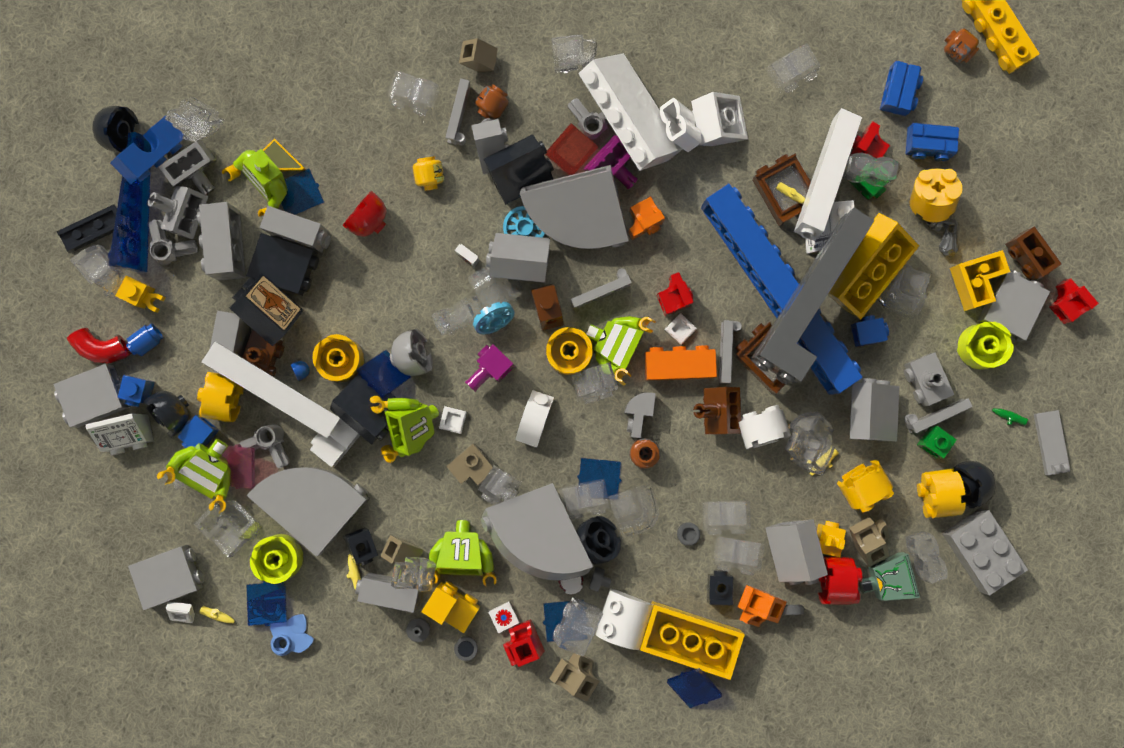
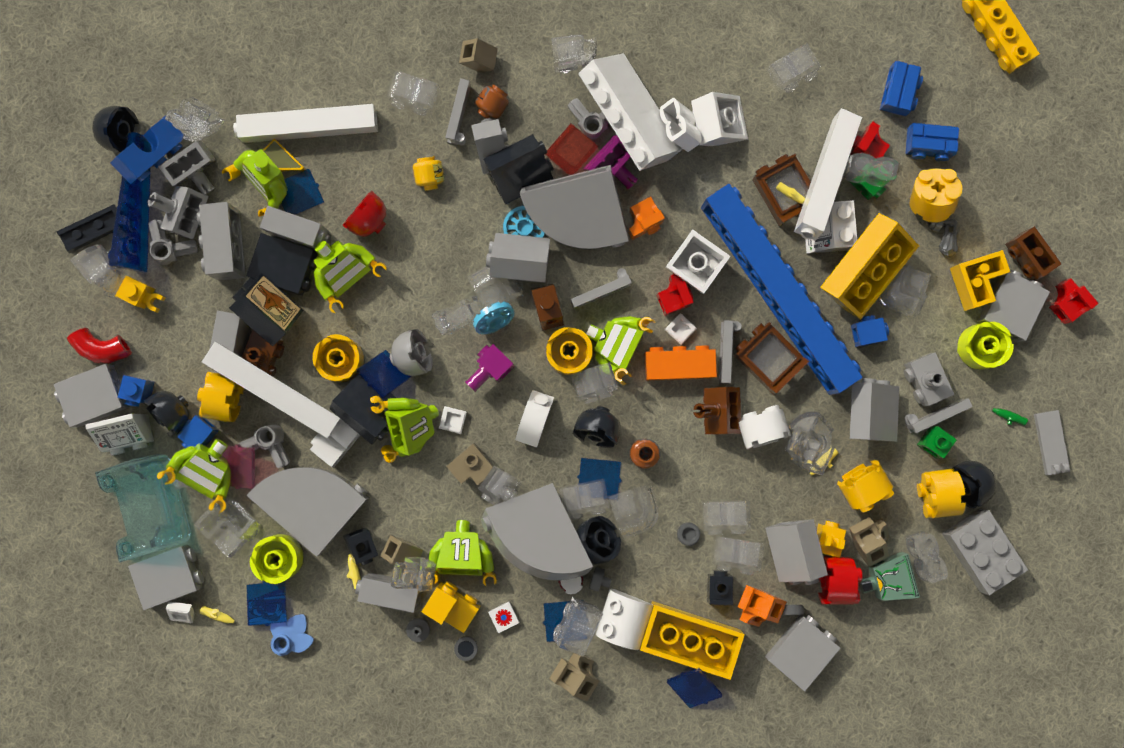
(144, 340): blue brick -> none
(149, 508): none -> clear light blue windscreen
(300, 369): blue hinge -> none
(306, 123): none -> white brick
(340, 268): none -> lime torso
(467, 255): white tile -> none
(524, 644): red brick -> none
(599, 426): none -> black cylinder
(639, 406): light grey brick -> none
(698, 261): none -> white slope
(779, 348): dark grey brick -> none
(803, 651): none -> light grey brick
(961, 45): dark orange head -> none

